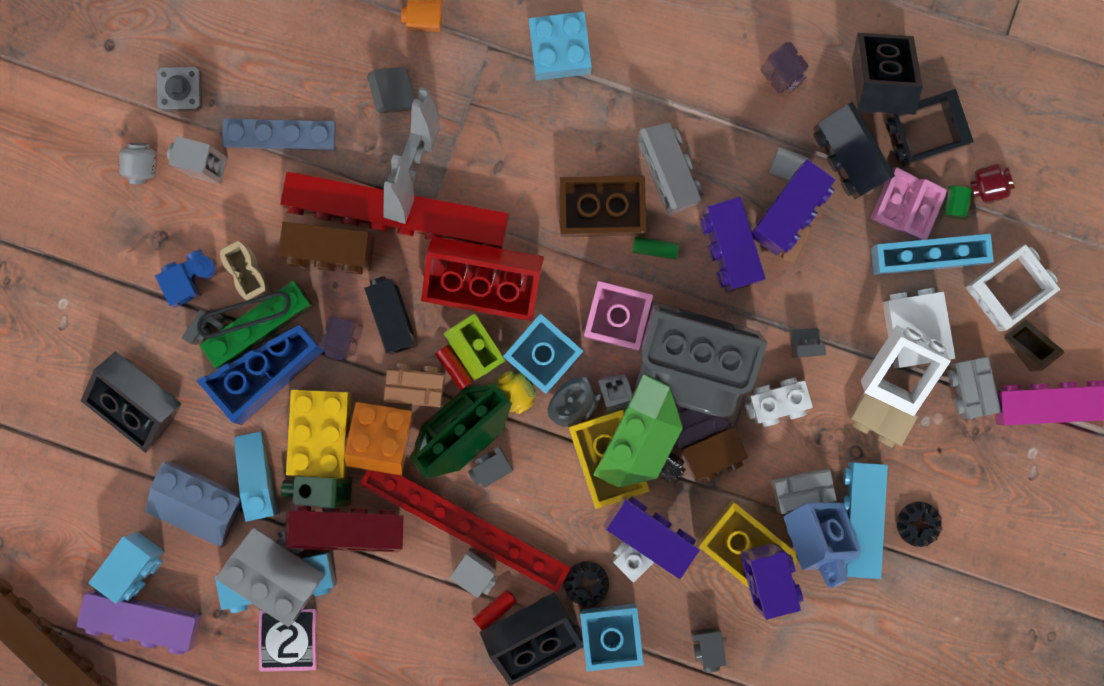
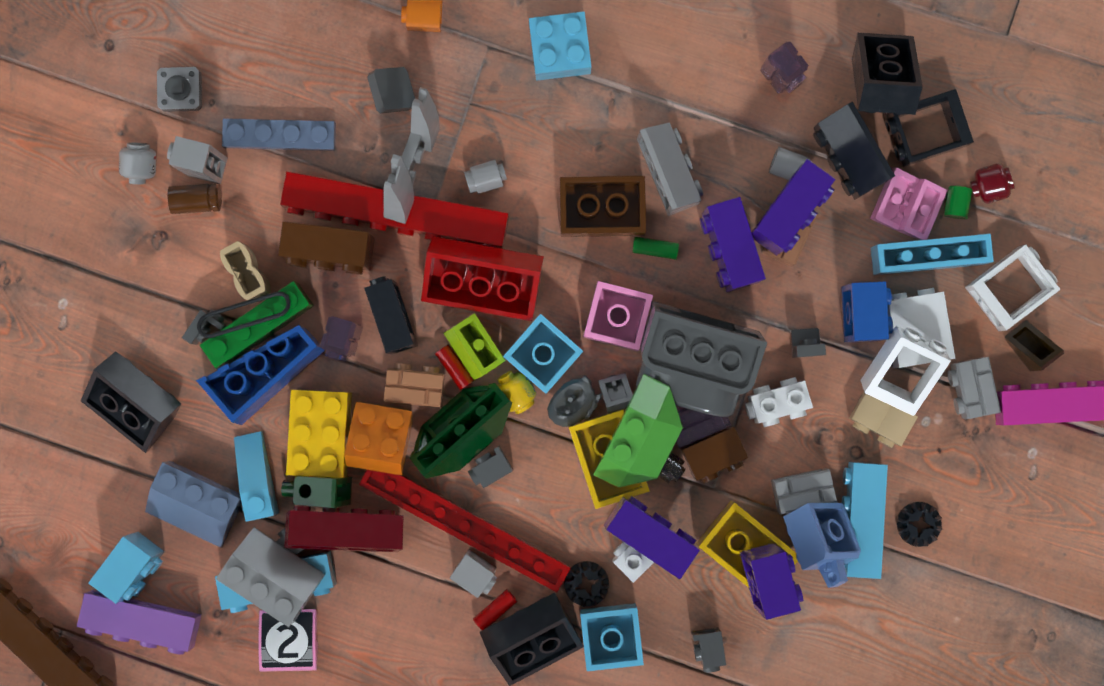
(178, 280): blue brick -> none
(194, 198): none -> reddish brown piece
(485, 177): none -> light grey brick
(866, 312): none -> blue brick

